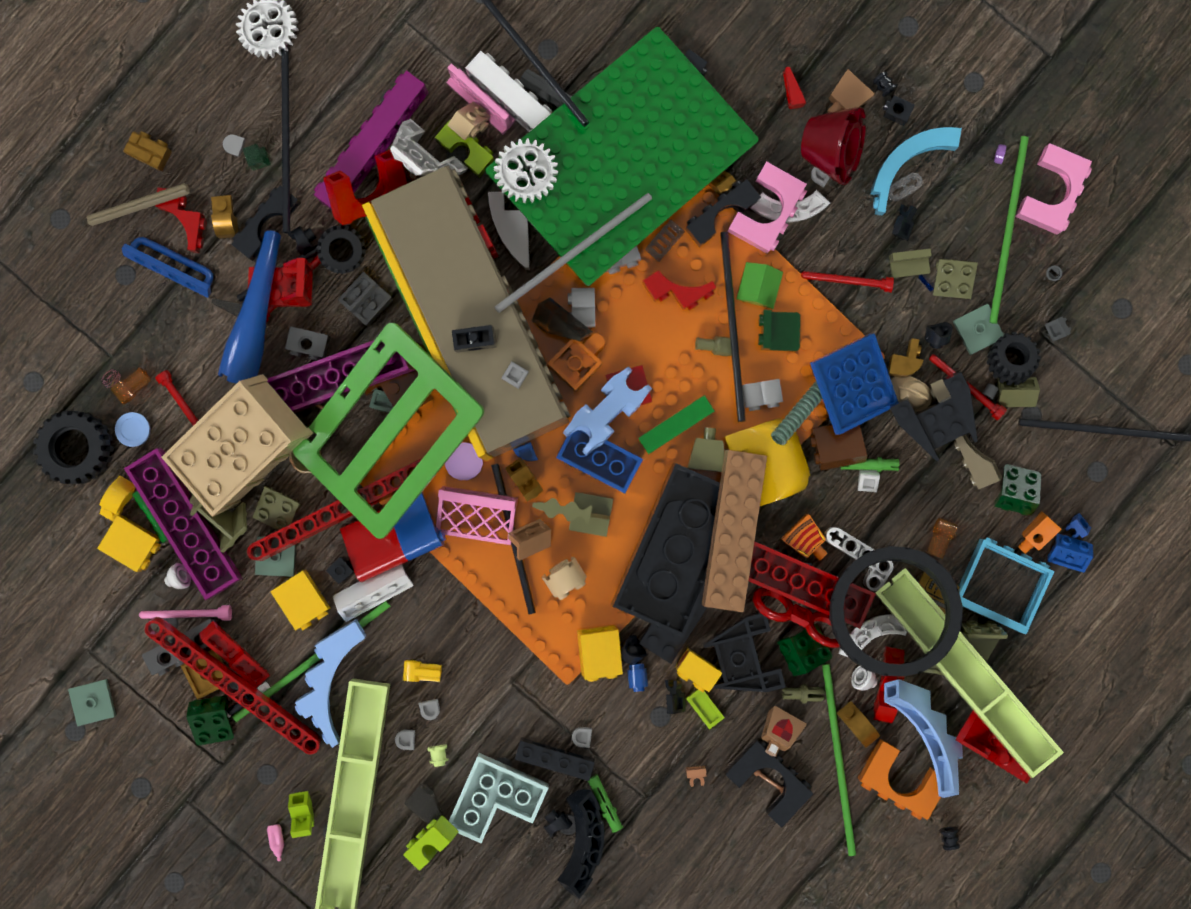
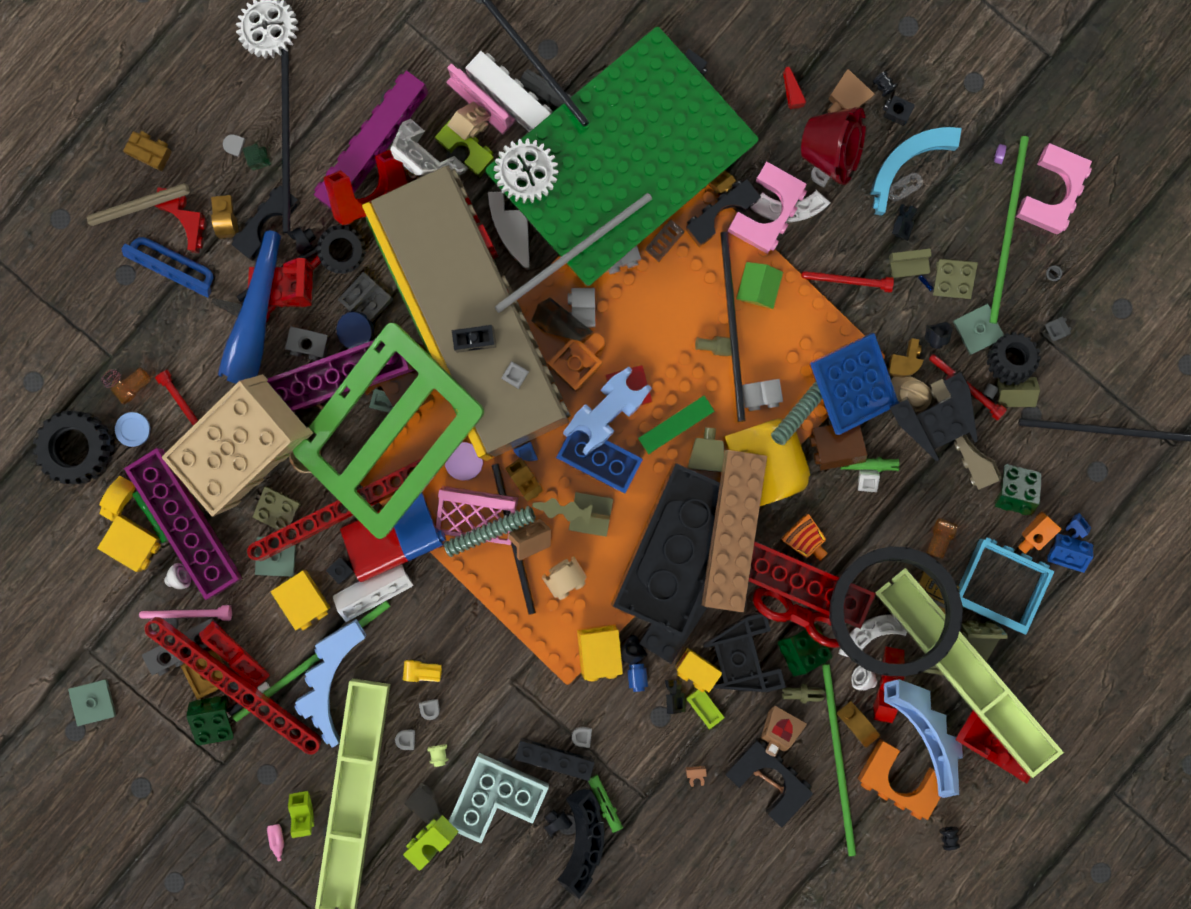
(229, 523): olive piece -> none
(354, 329): none -> dark blue tile
(489, 531): none -> sand green piece
(687, 297): red arch -> none
(779, 331): dark green bracket -> none
(857, 552): white beam -> none

